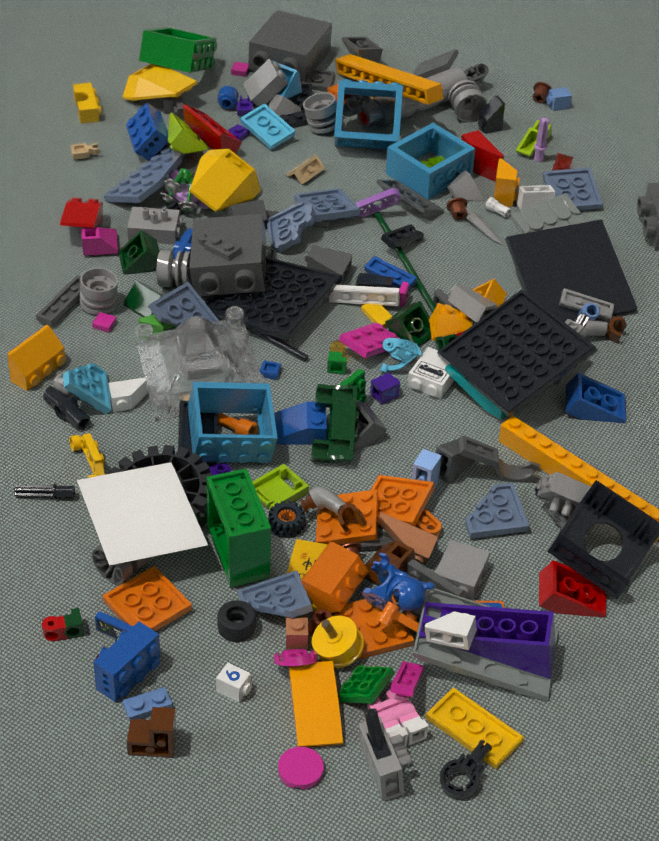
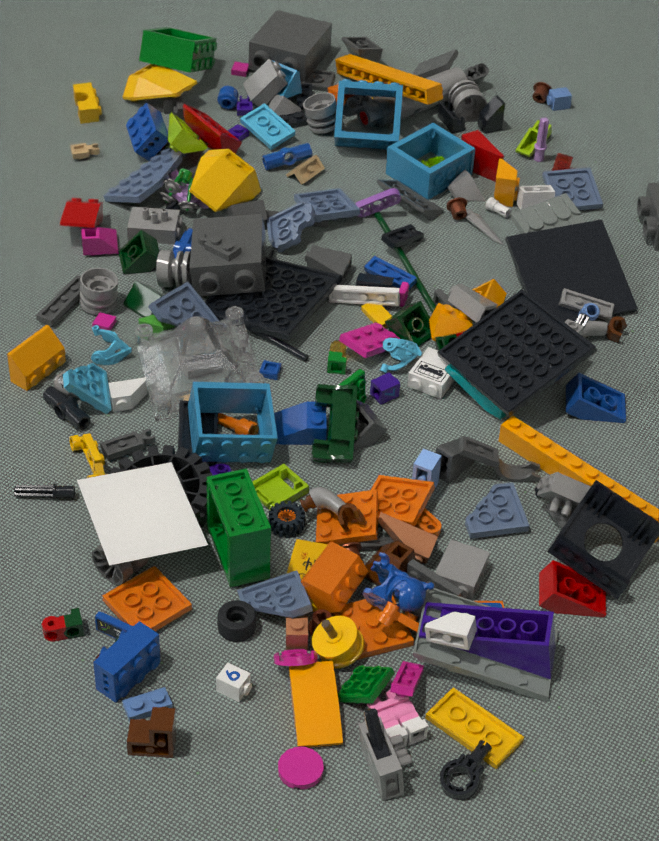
(108, 356): none -> medium azure helmet
(126, 444): none -> dark grey plate
(278, 158): none -> blue piece
(450, 119): none -> black hinge

